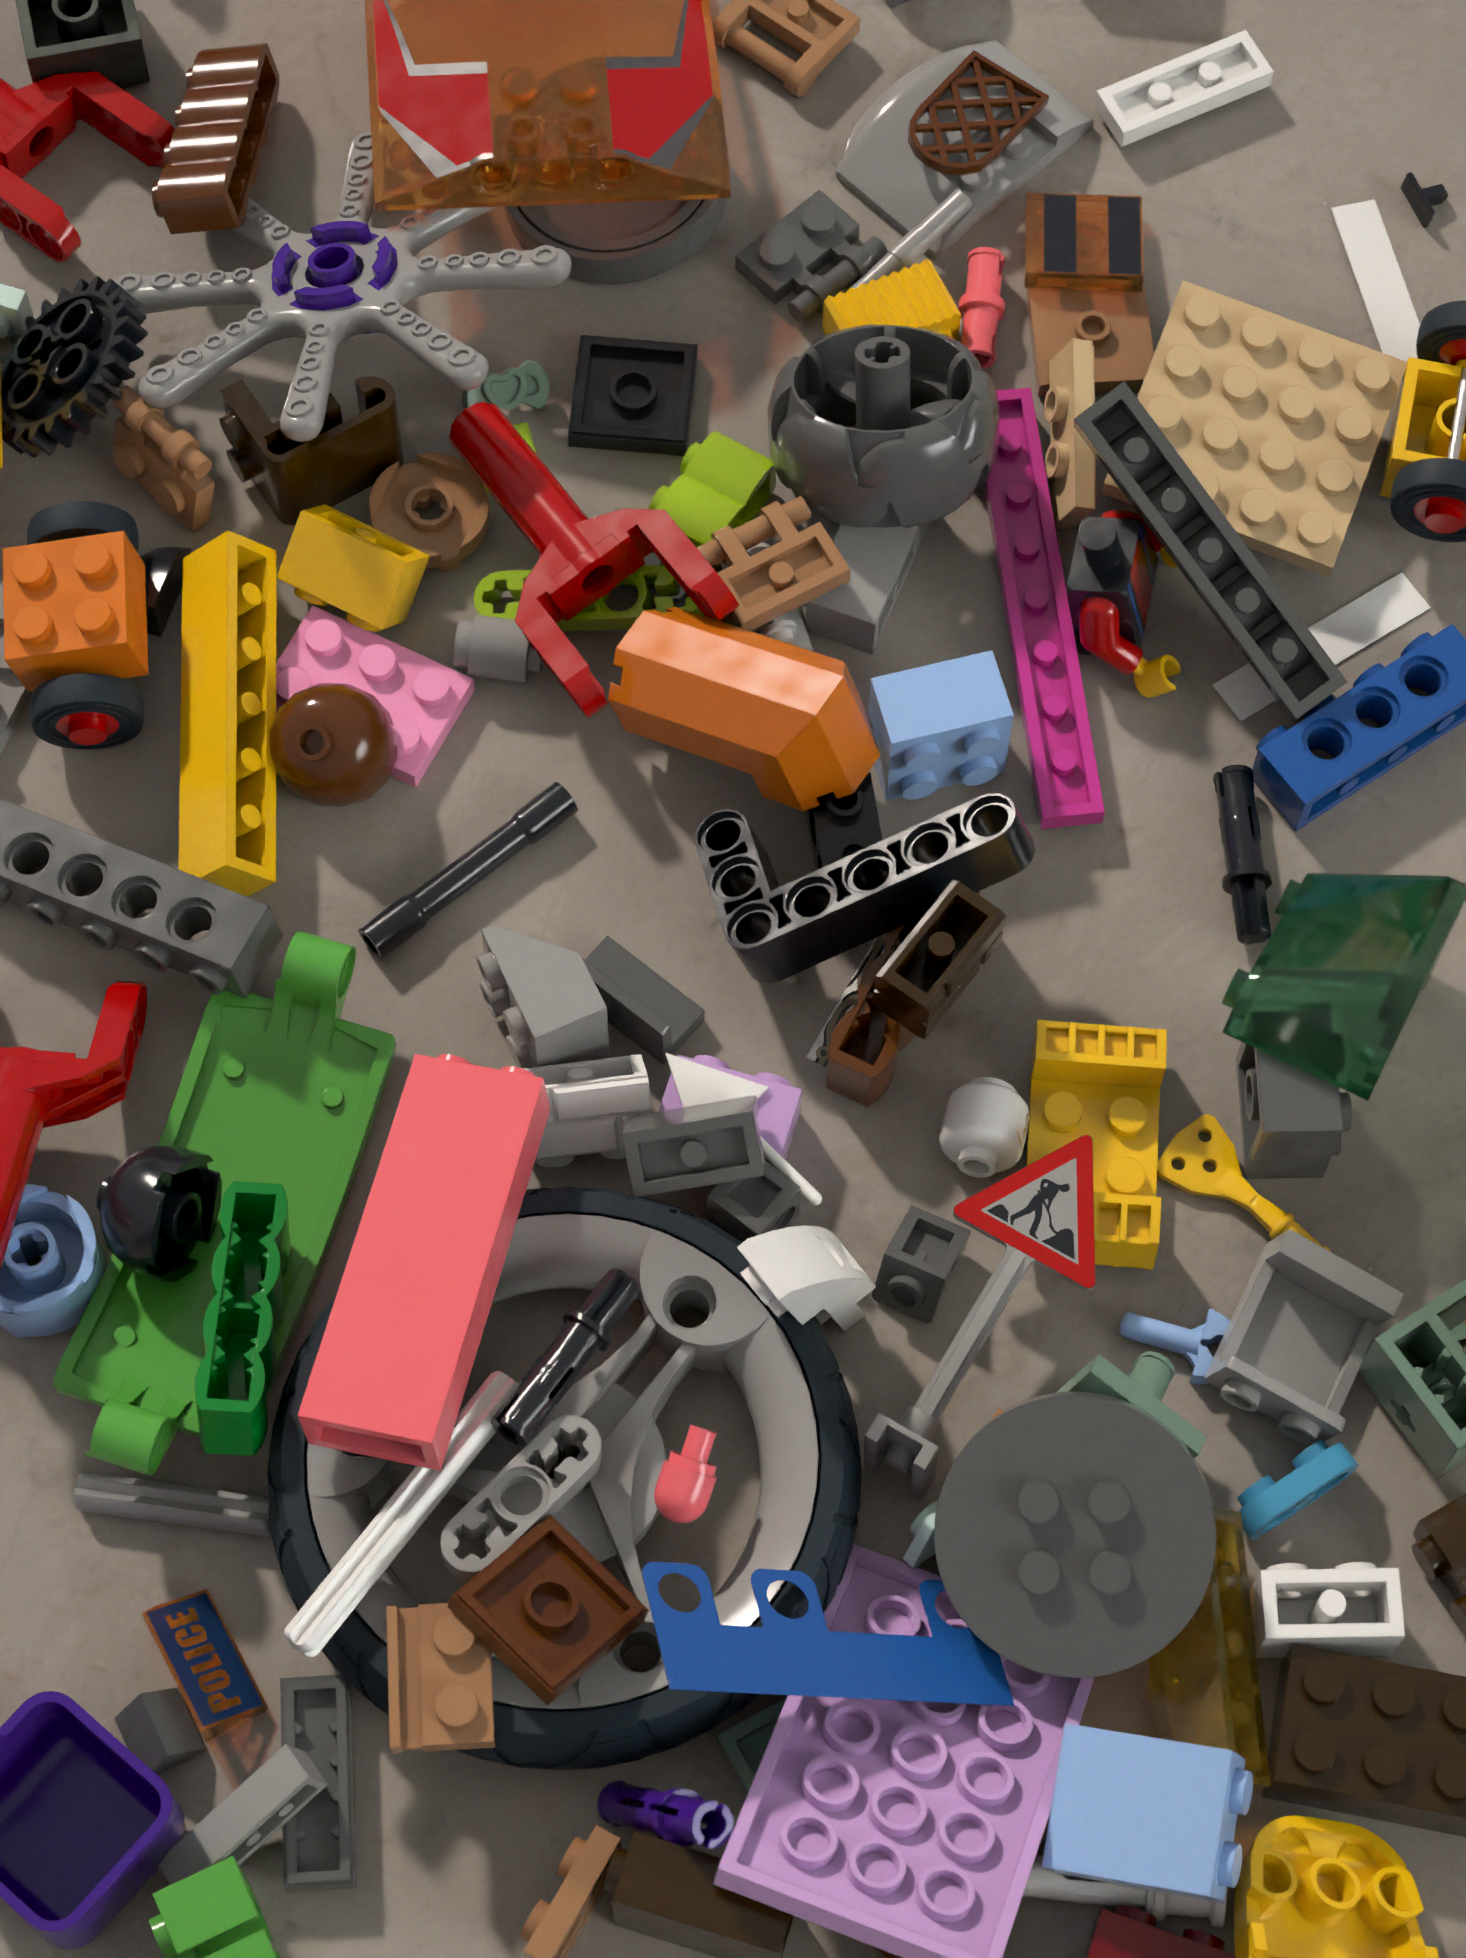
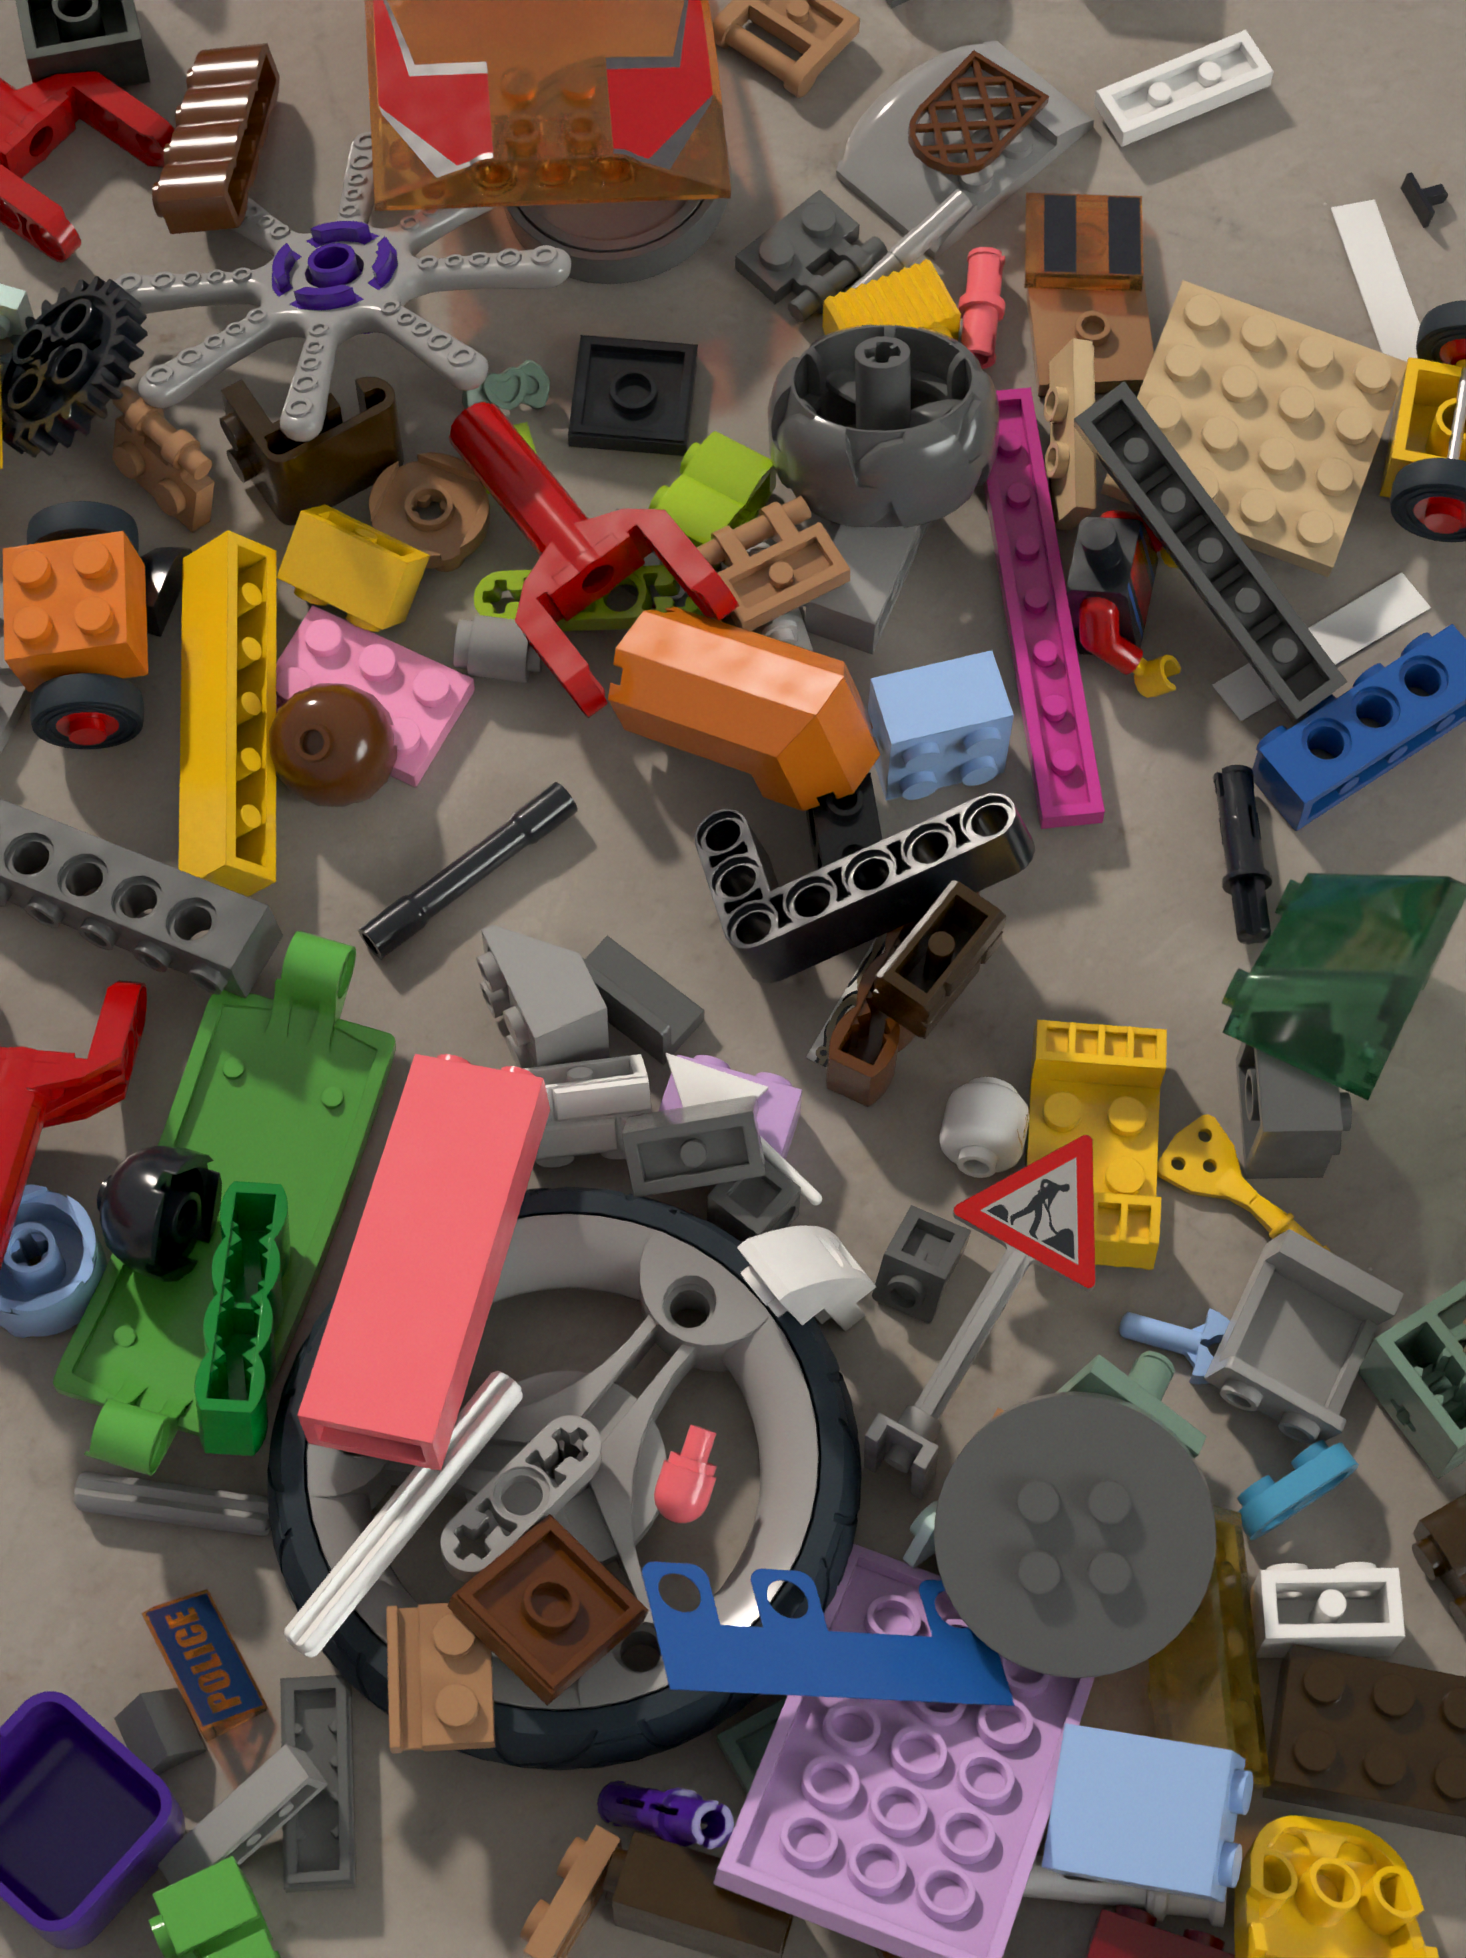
(566, 1357): black axle -> none

